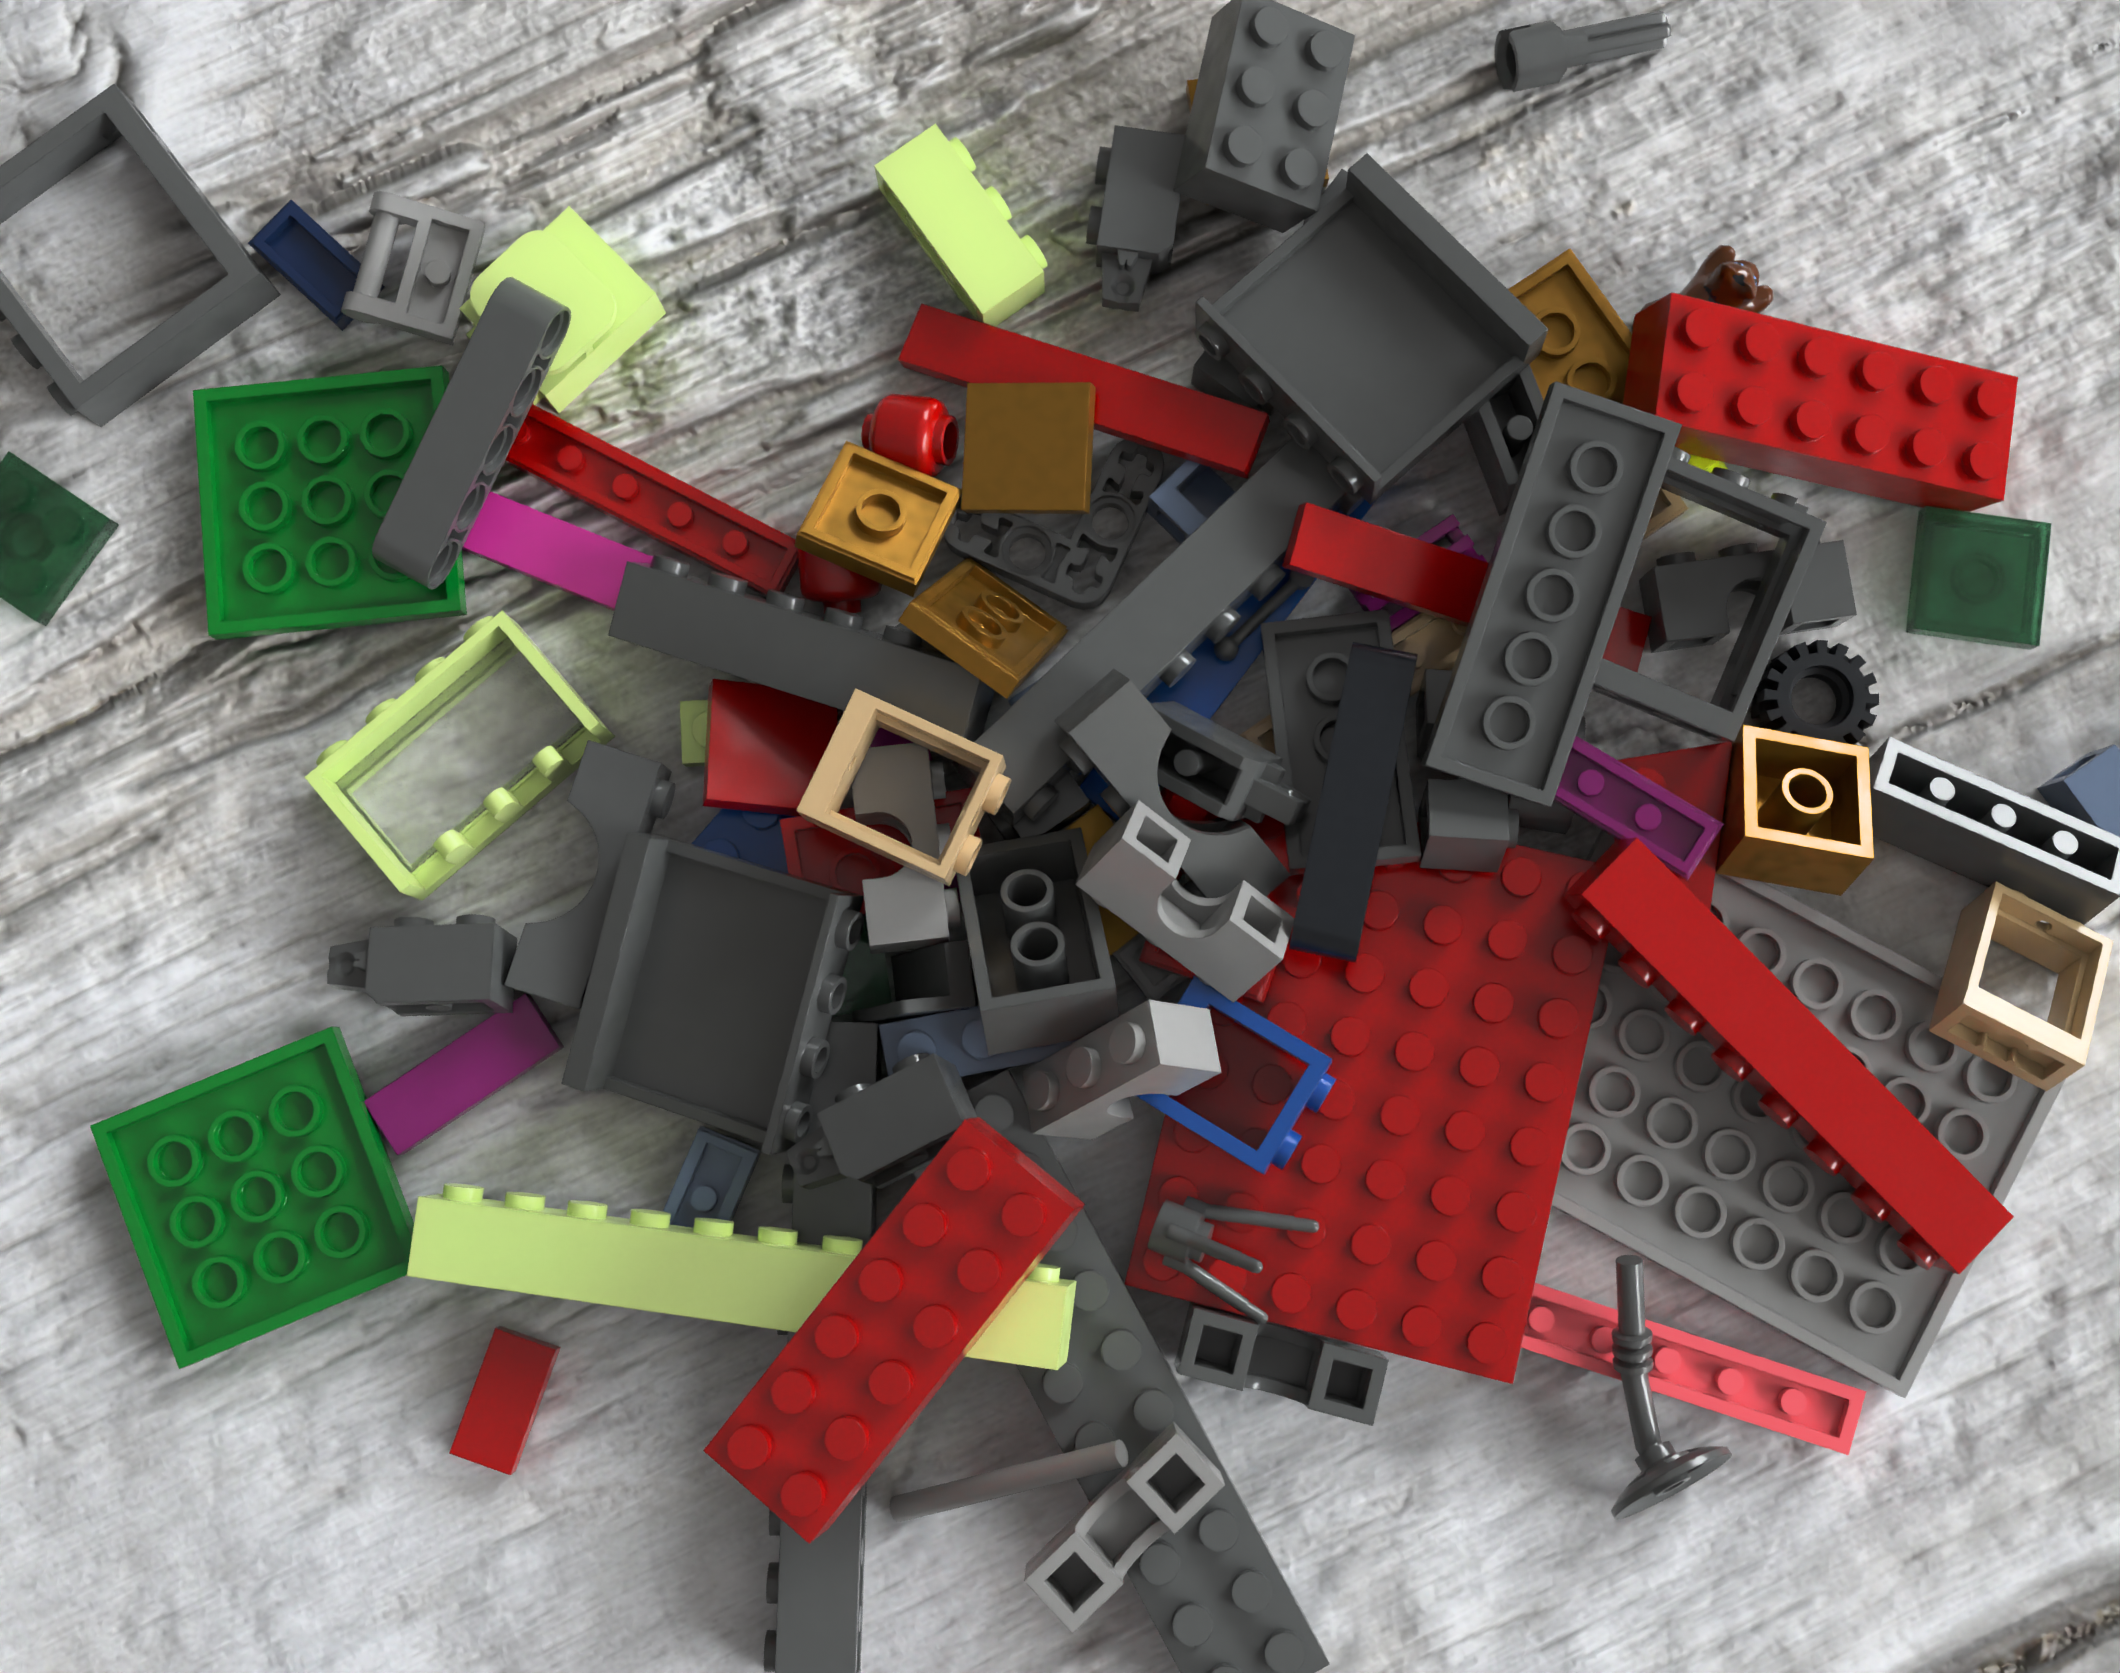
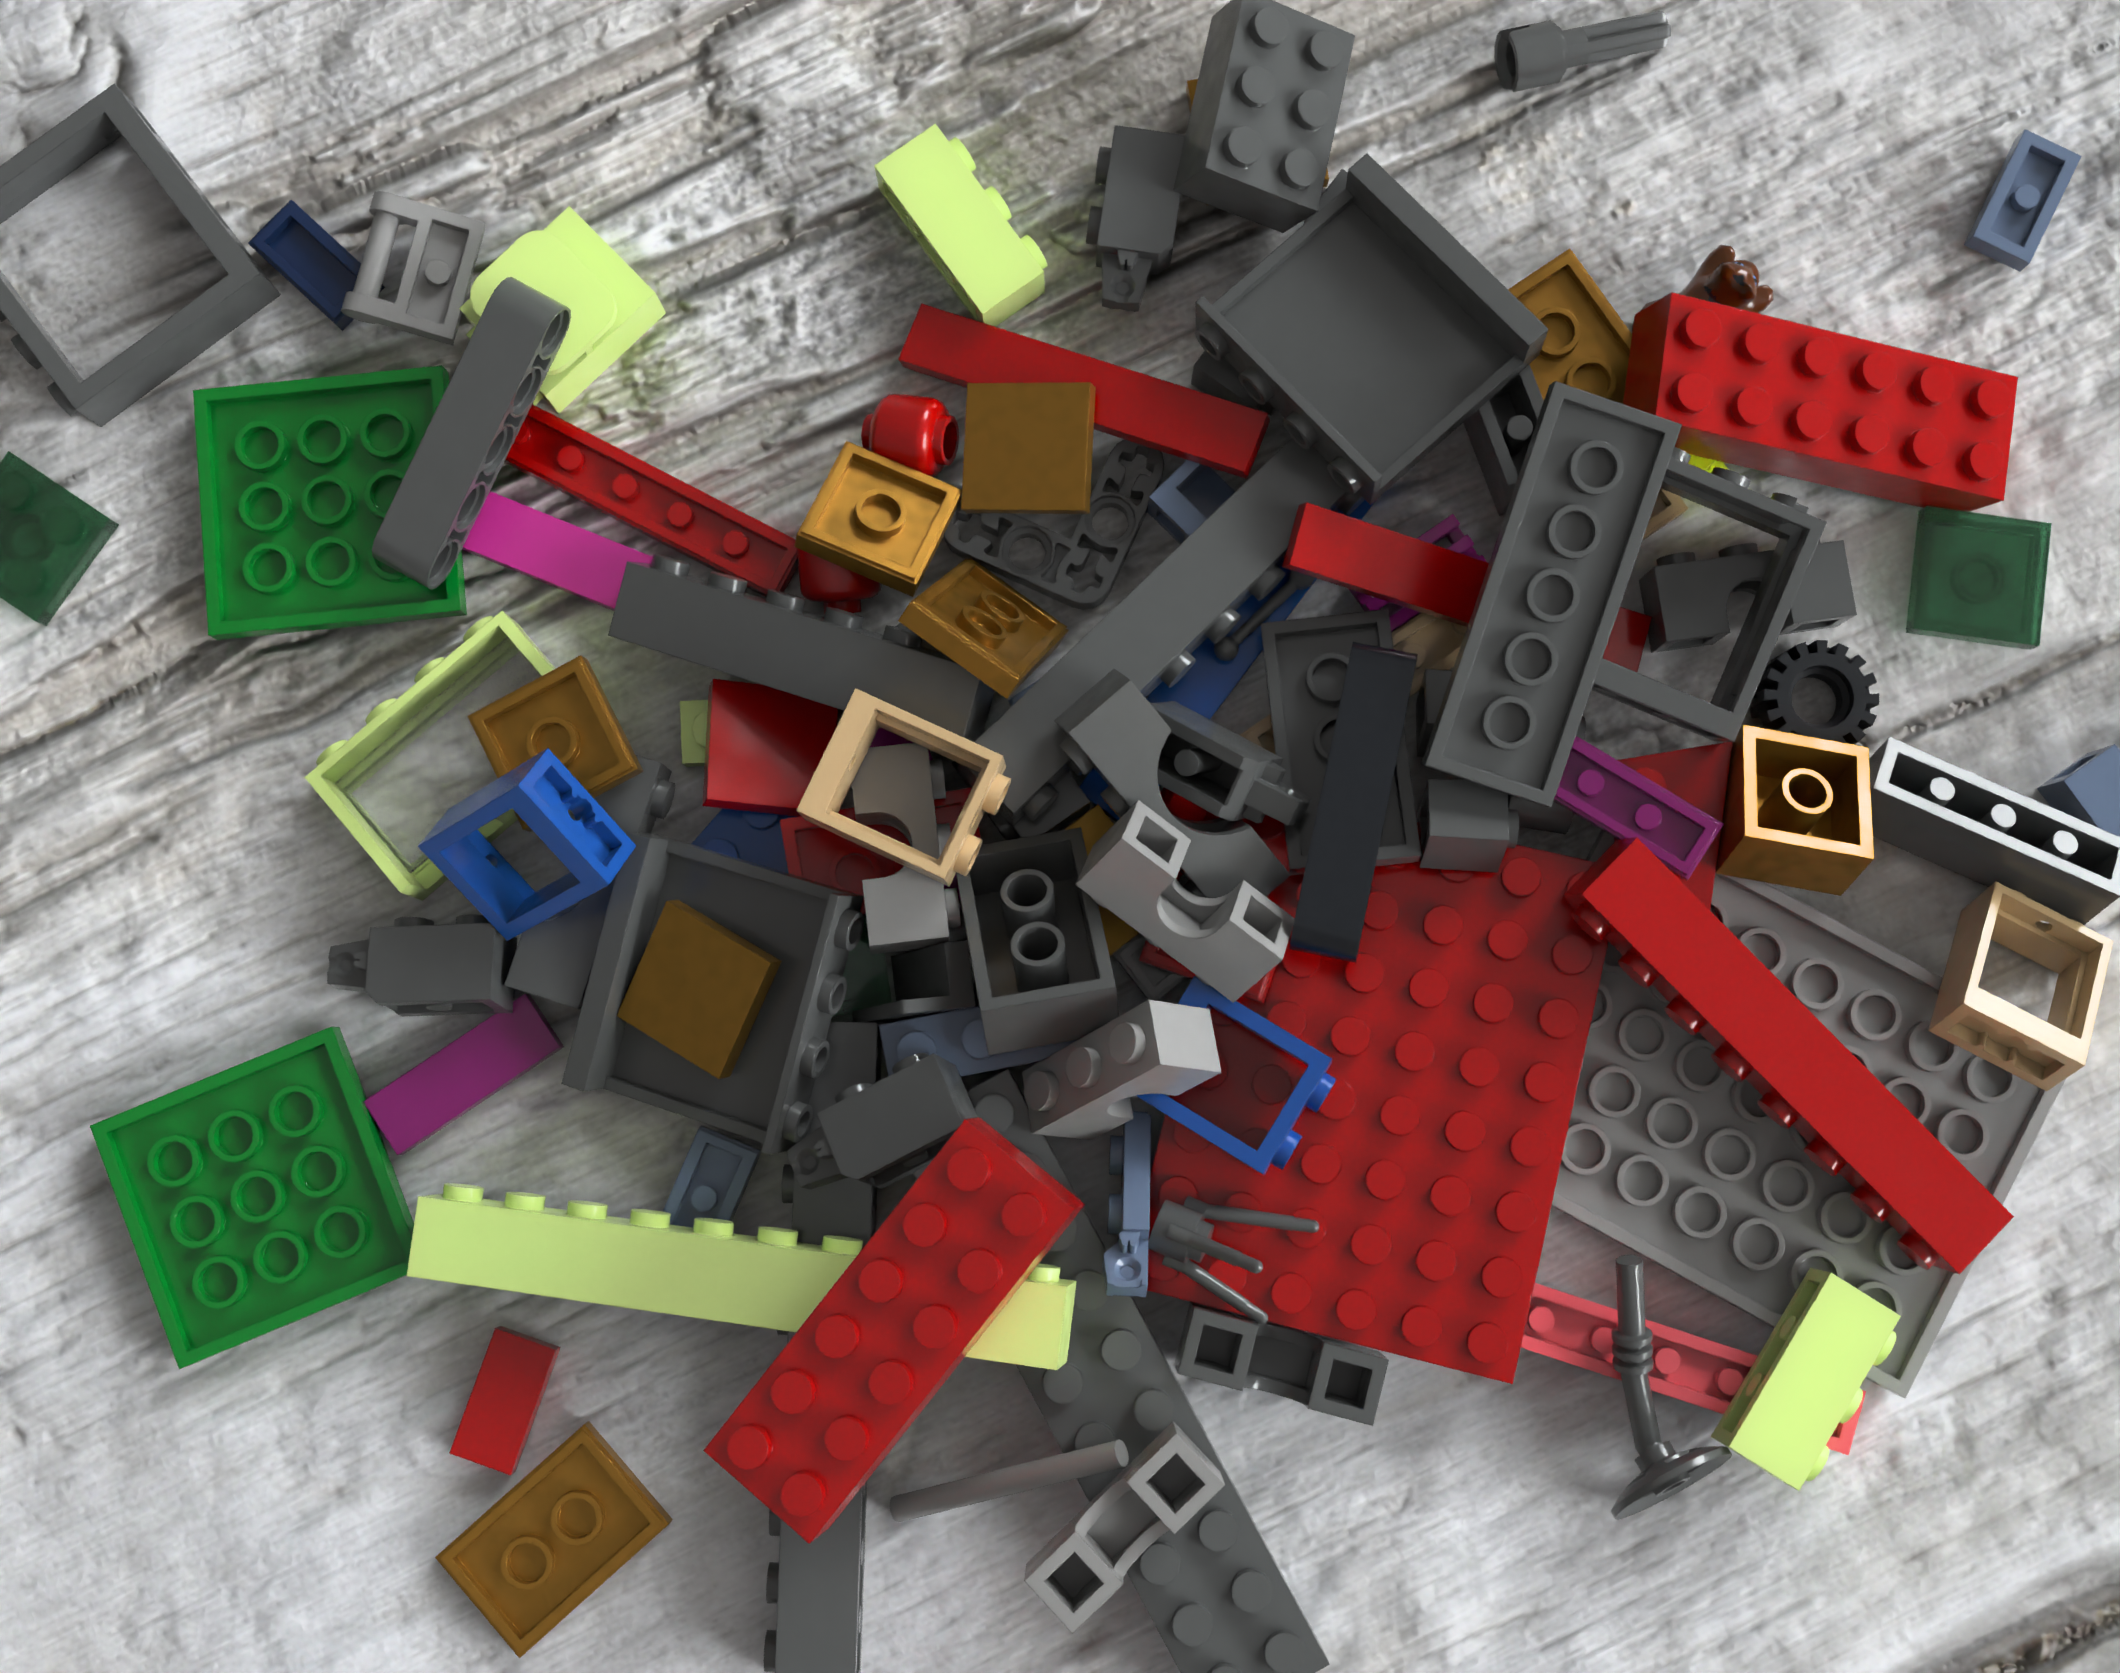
(541, 795): none -> blue window
(554, 1539): none -> pearl gold tile
(568, 716): none -> pearl gold tile
(698, 988): none -> pearl gold tile
(1129, 1212): none -> sand blue hinge
(1807, 1378): none -> yellowish green brick
(2022, 200): none -> sand blue plate

